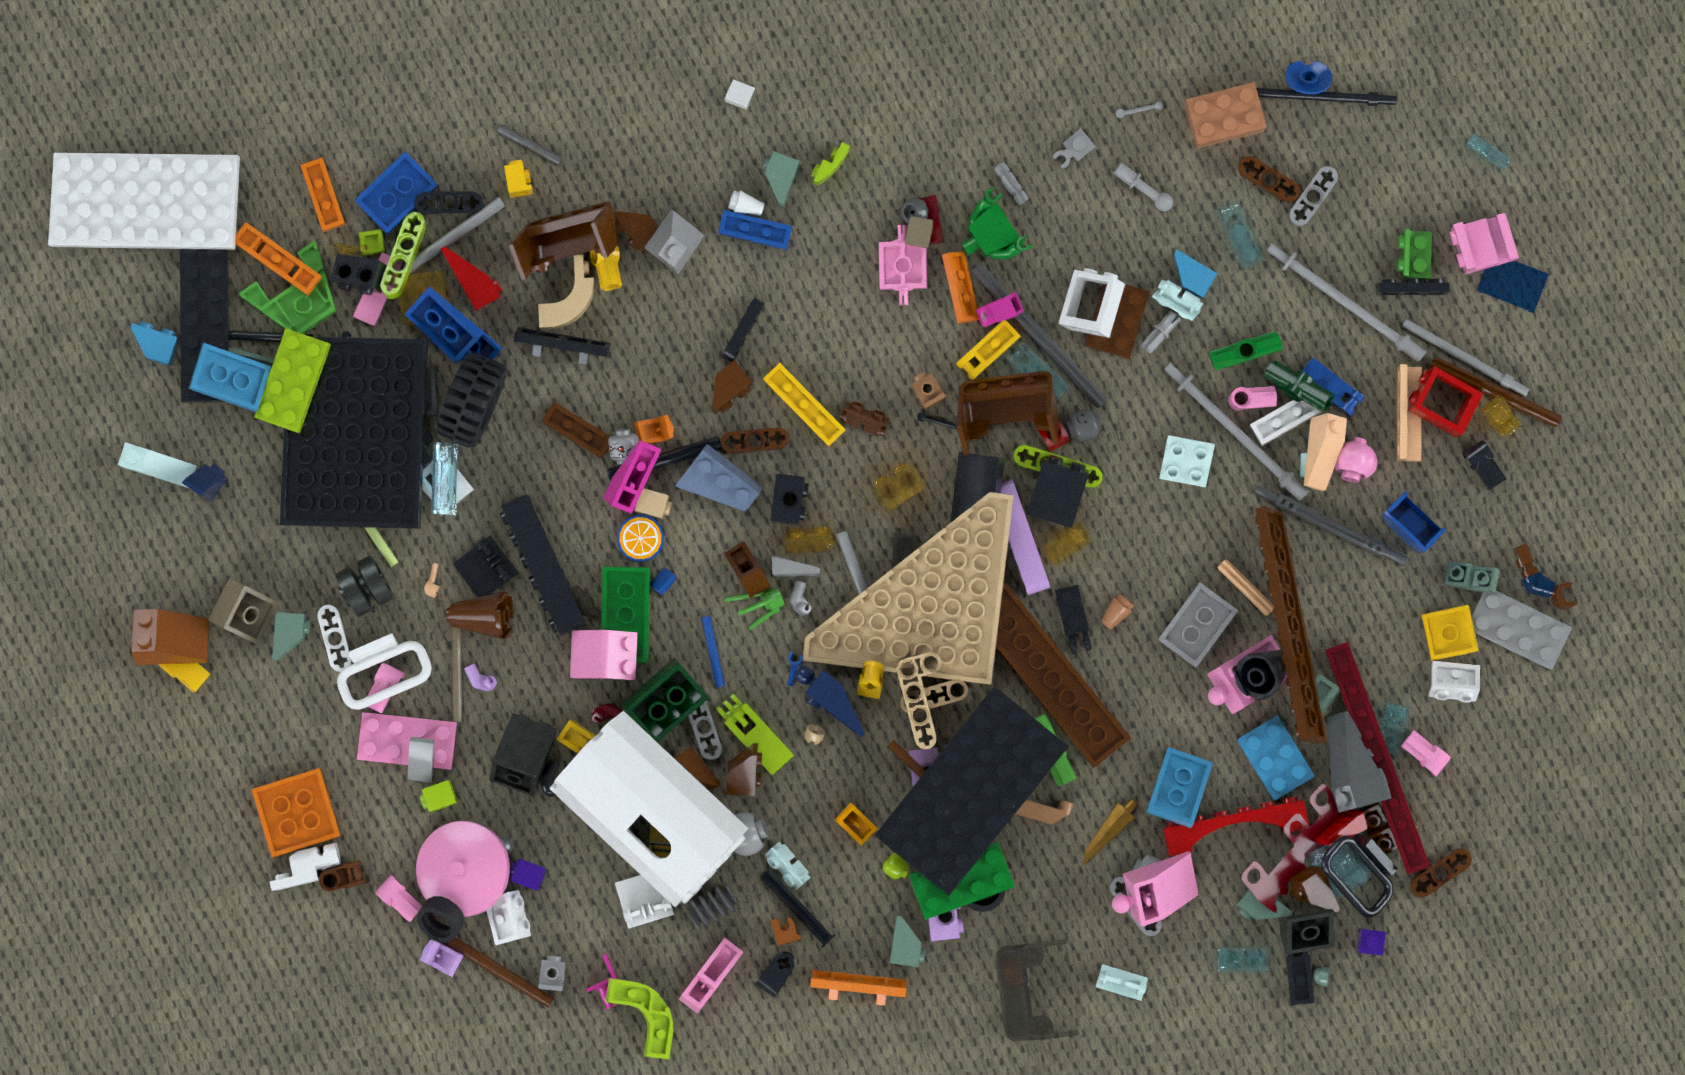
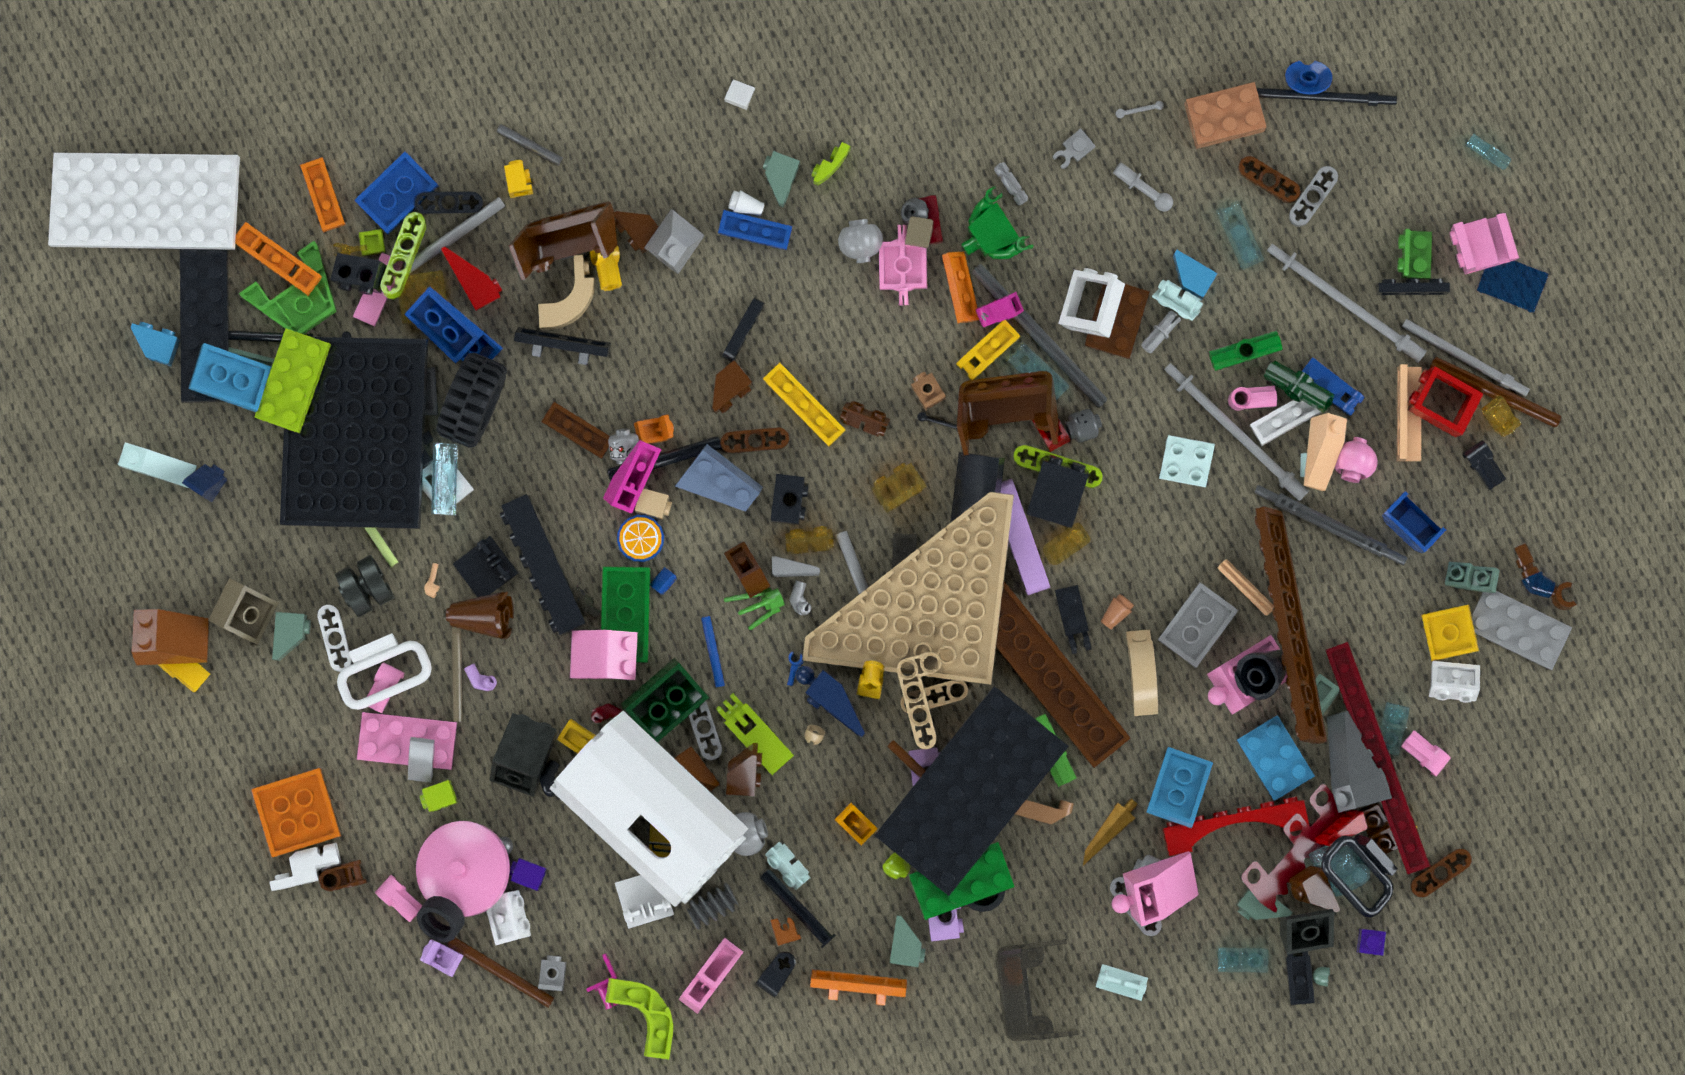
(860, 240): none -> light grey plant
(1142, 672): none -> tan arch

